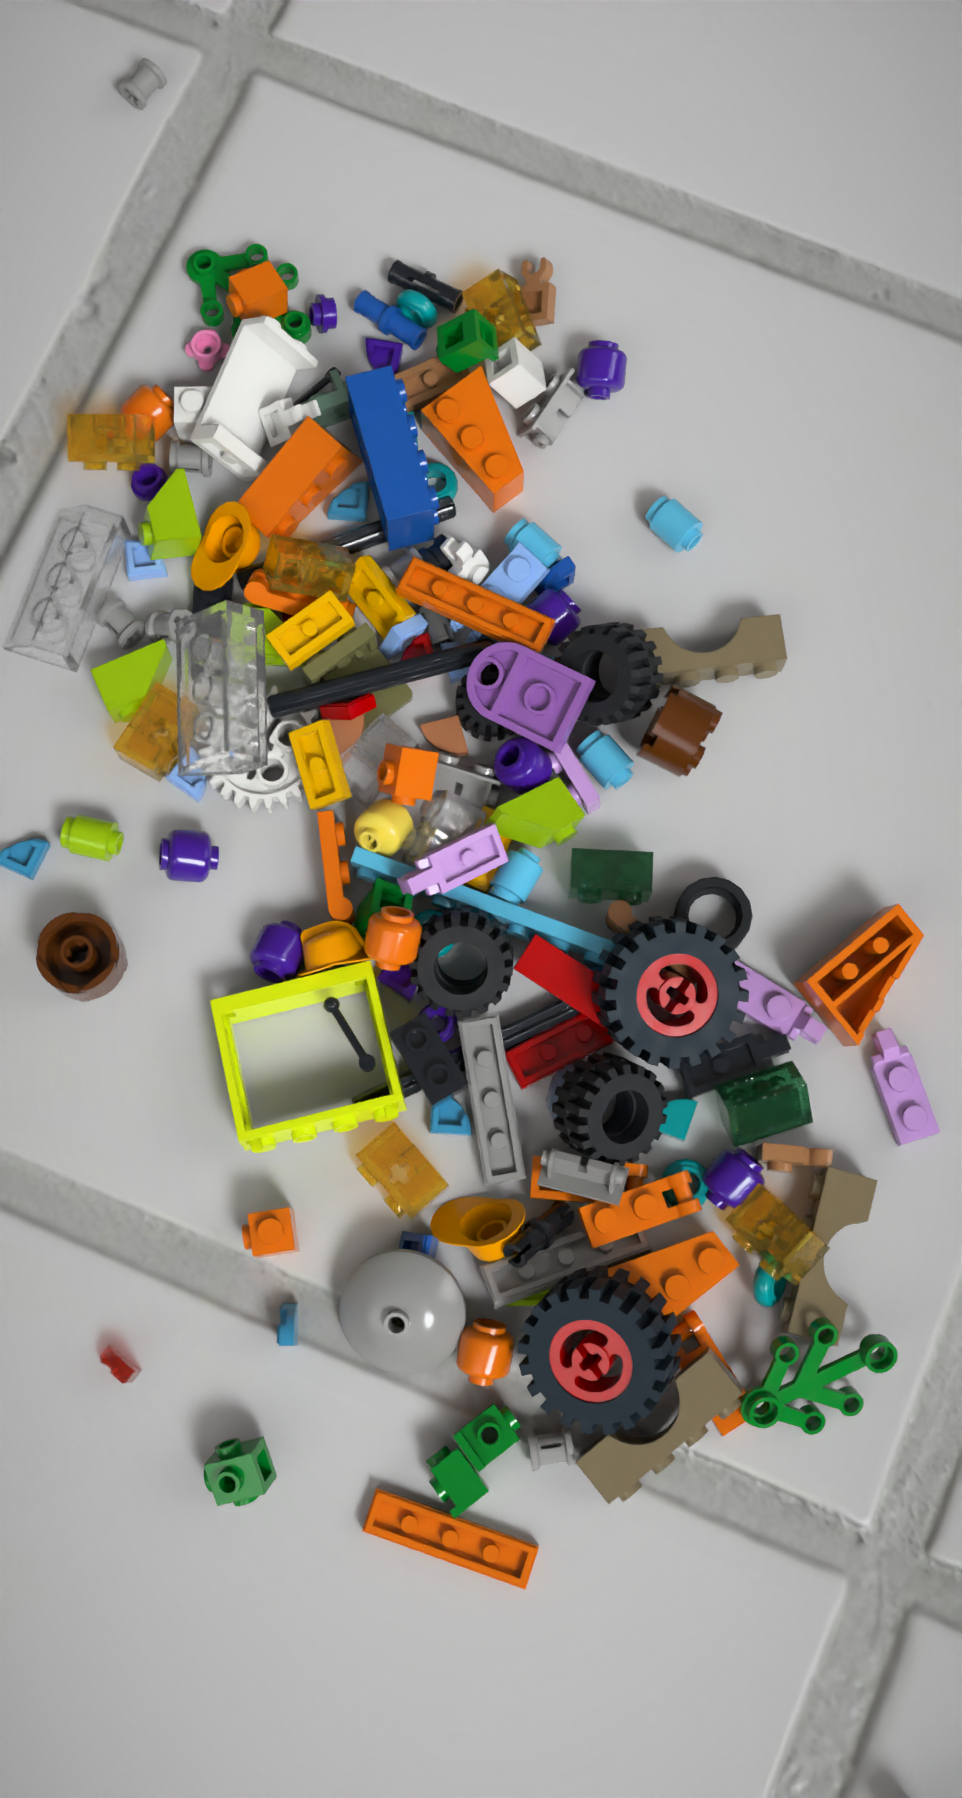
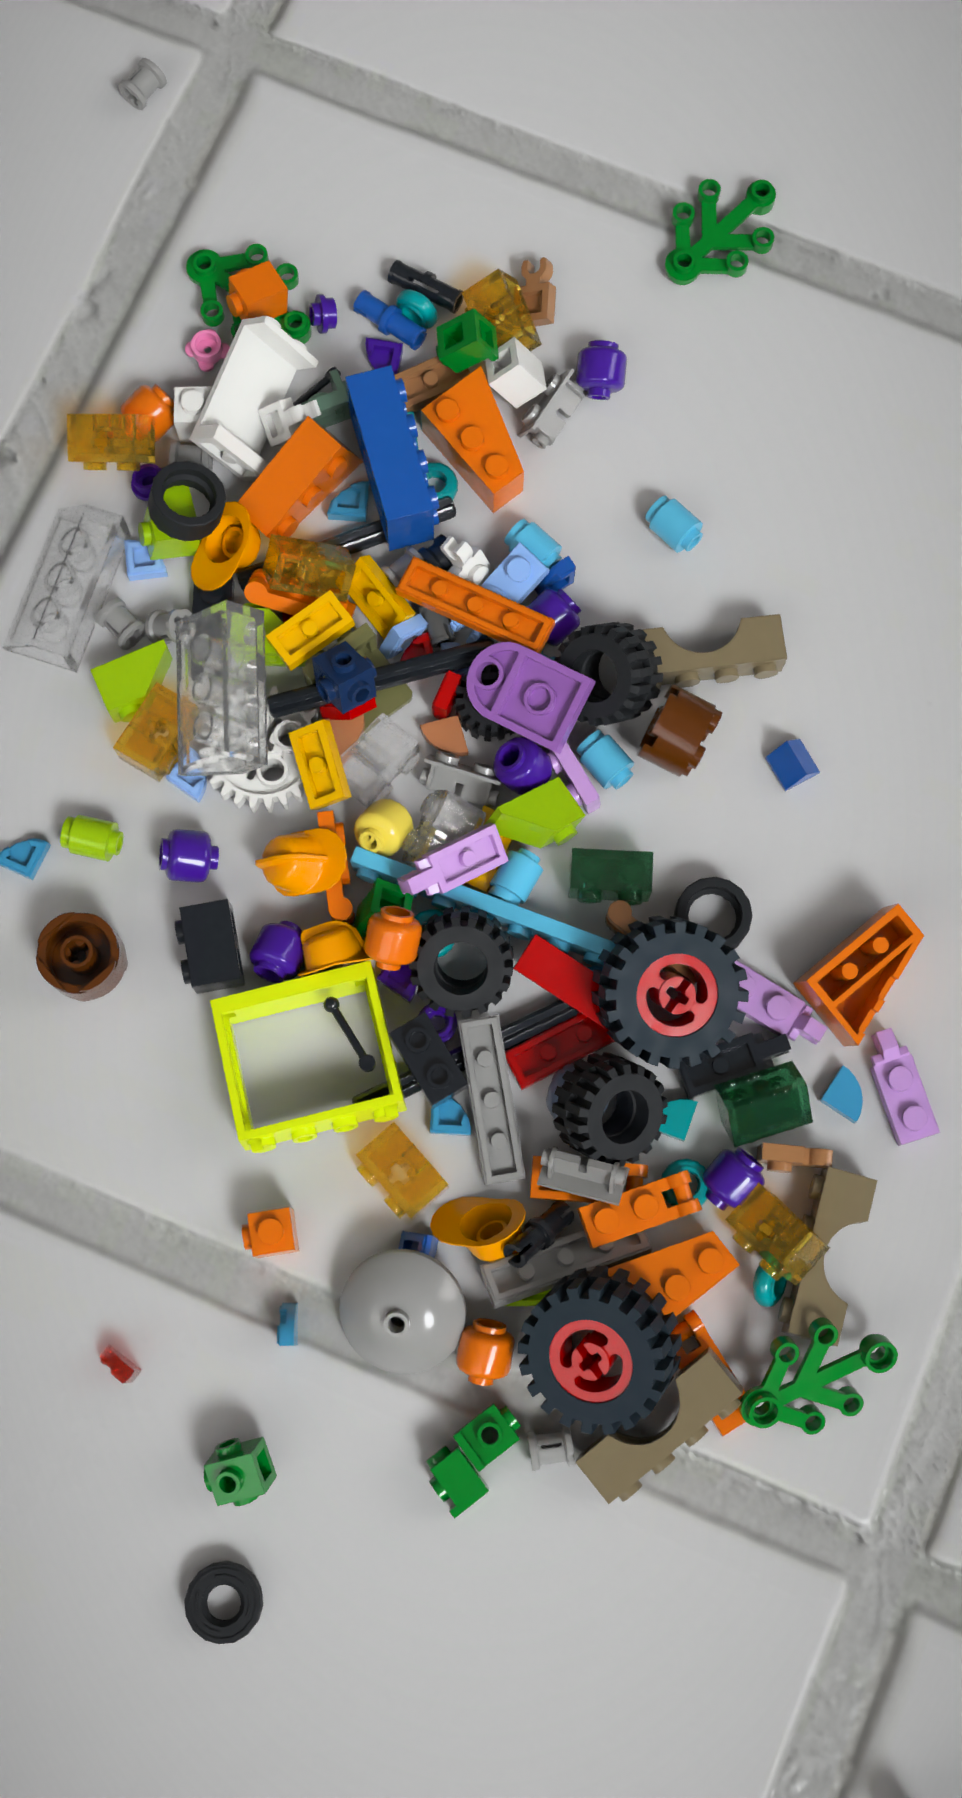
(193, 476): none -> black tyre
(196, 1604): none -> black tyre
(210, 946): none -> black brick
(304, 861): none -> light orange piece
(344, 677): none -> dark blue brick
(407, 773): orange brick -> none
(446, 695): none -> red tile
(450, 1539): orange tile -> none
(718, 235): none -> green plant
(792, 764): none -> blue slope
(844, 1095): none -> dark azure tile

